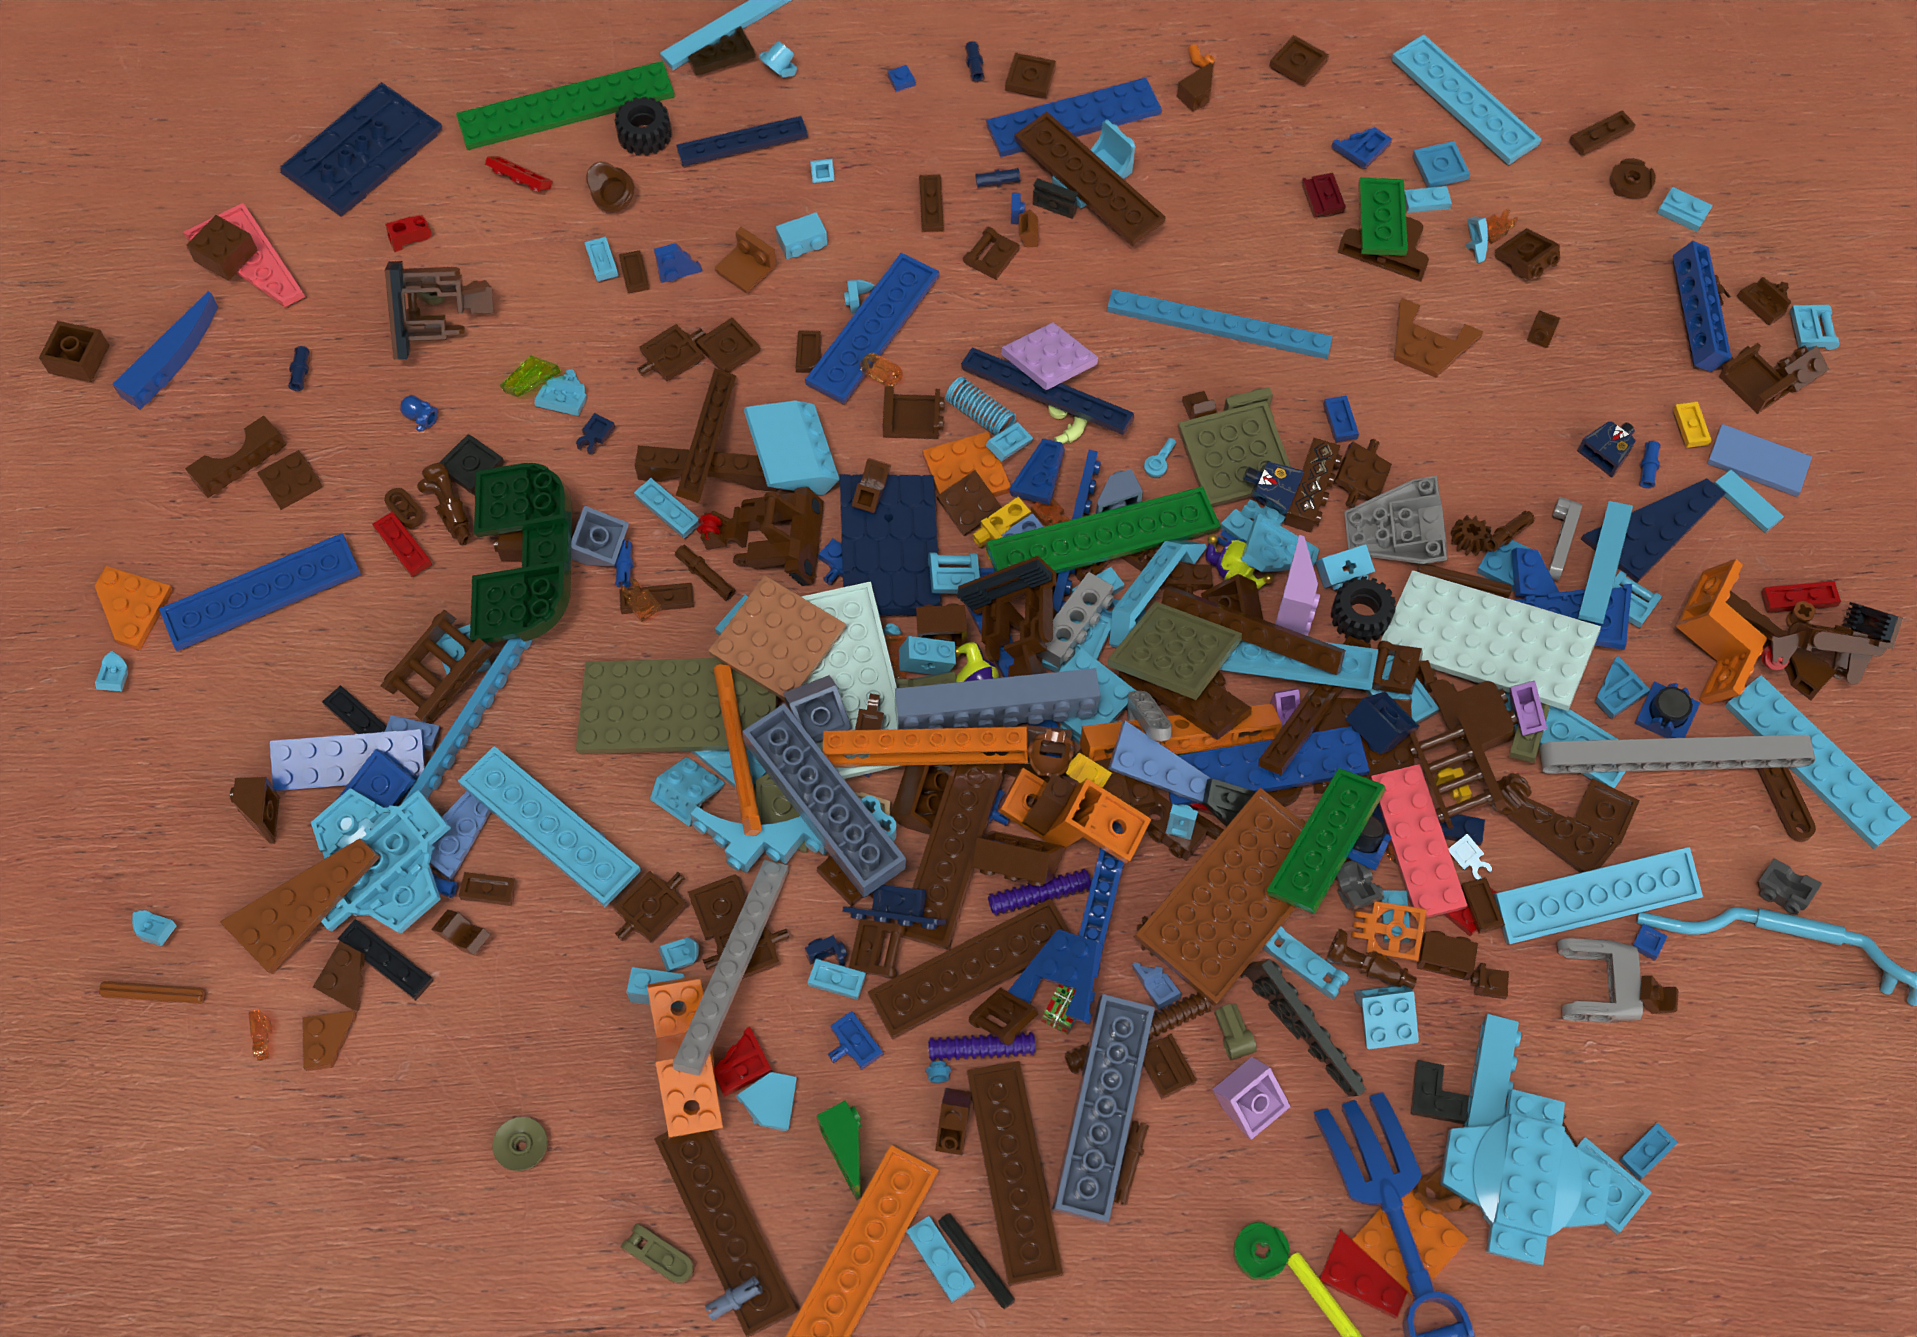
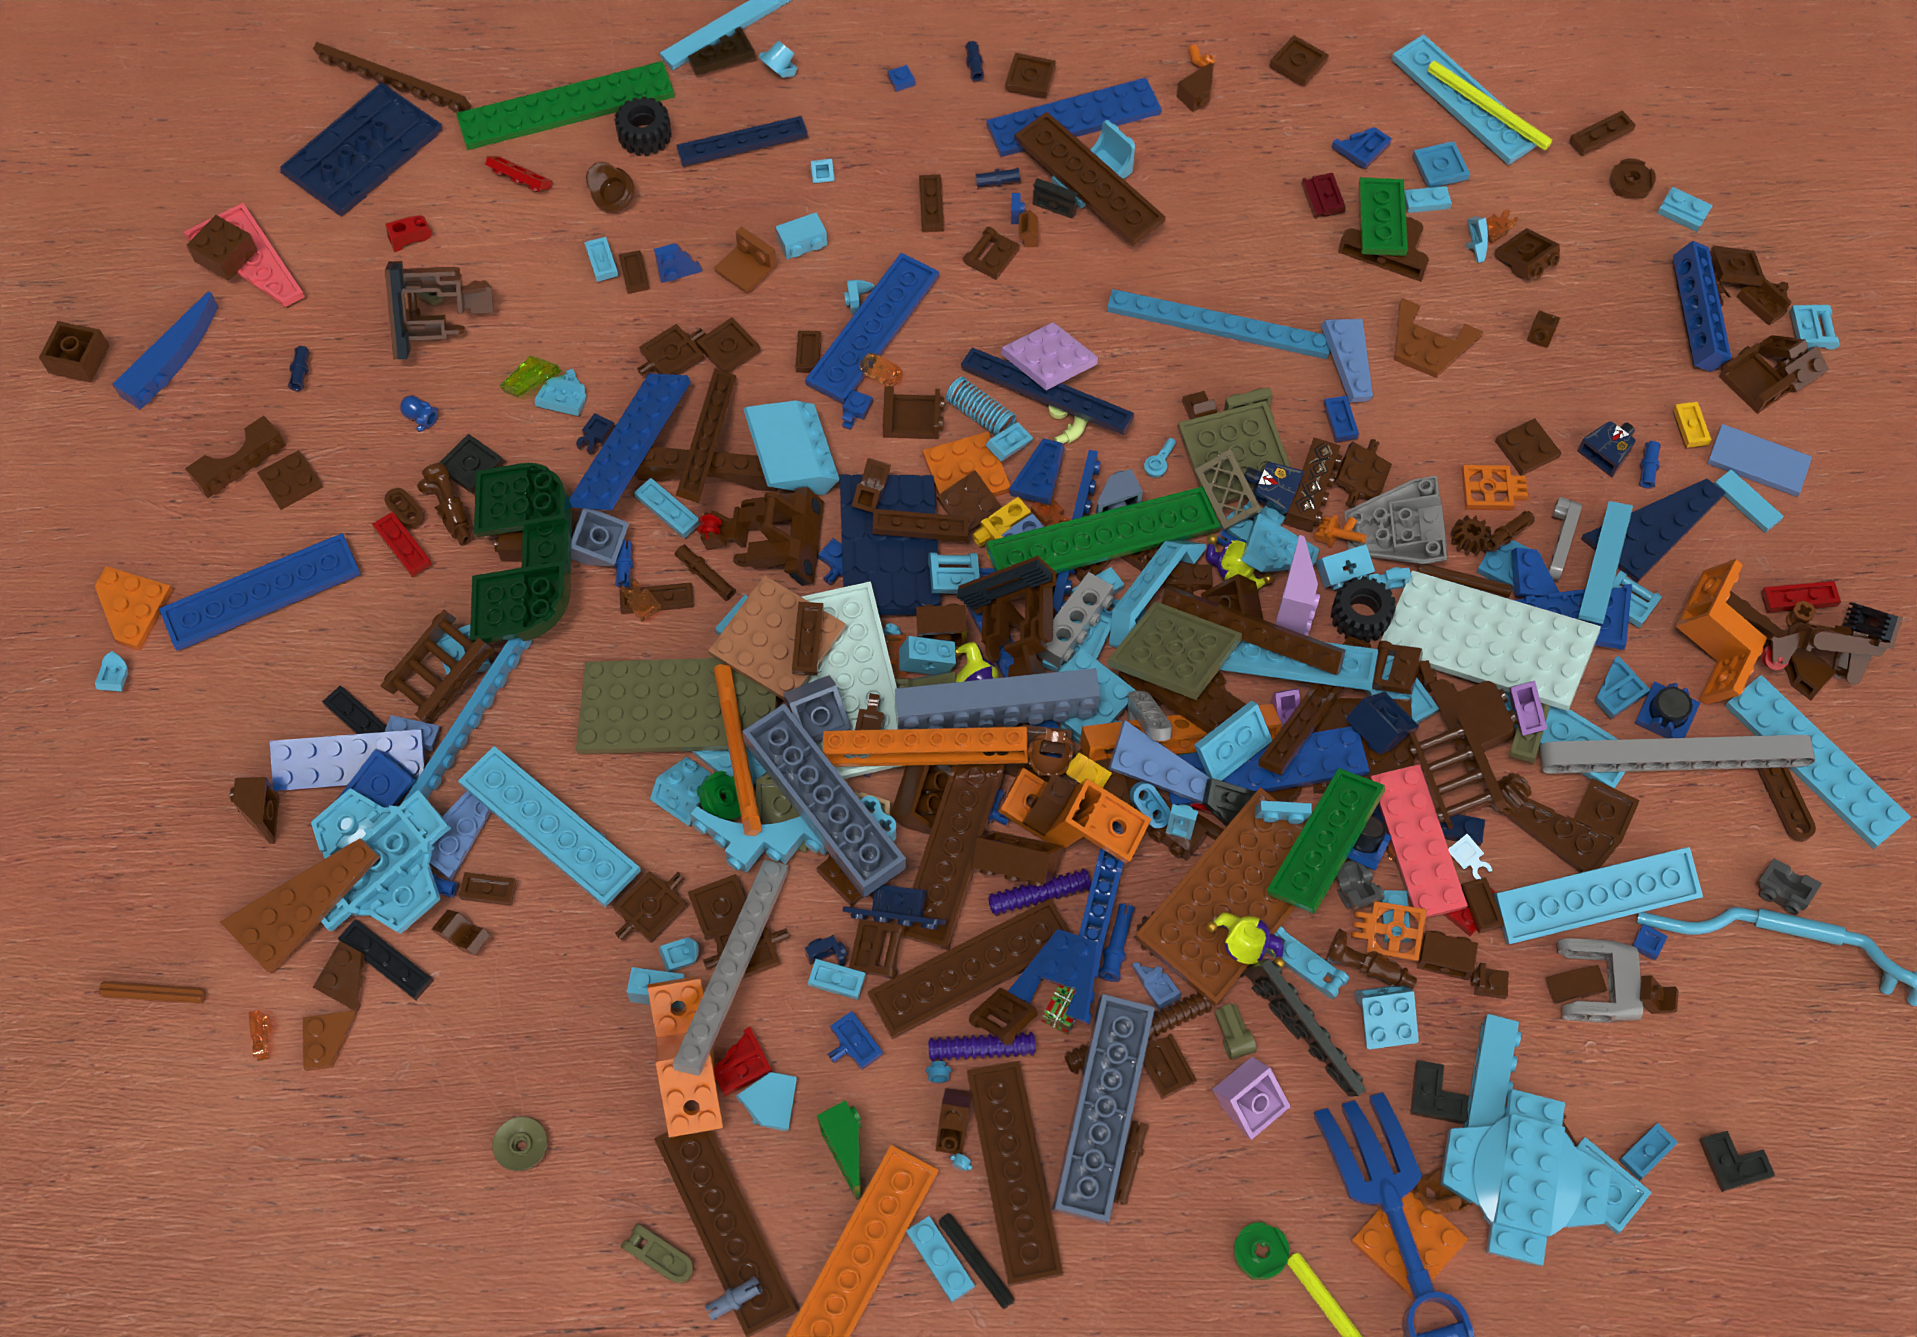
(152, 927): medium azure plate -> none
(386, 75): none -> reddish brown plate
(629, 442): none -> blue plate
(710, 799): none -> green plate
(807, 638): none -> reddish brown plate
(855, 407): none -> blue plate
(920, 525): none -> reddish brown plate
(961, 1162): none -> medium azure piece
(1114, 952): none -> blue pin
(1149, 803): none -> dark azure plate
(1209, 487): none -> dark tan window
(1233, 742): none -> medium azure plate
(1248, 938): none -> neon yellow piece
(1273, 811): none -> medium azure plate
(1330, 530): none -> orange arm
(1349, 353): none -> medium blue wing
(1361, 1278): red wing -> none
(1393, 578): none -> medium azure plate
(1447, 774): yellow bracket -> none
(1490, 105): none -> neon yellow axle
(1513, 485): none -> orange piece
(1528, 447): none -> reddish brown plate
(1576, 983): none -> reddish brown slope
(1730, 1168): none -> pearl dark grey plate
(1737, 265): none -> reddish brown plate
(1782, 346): none -> reddish brown plate

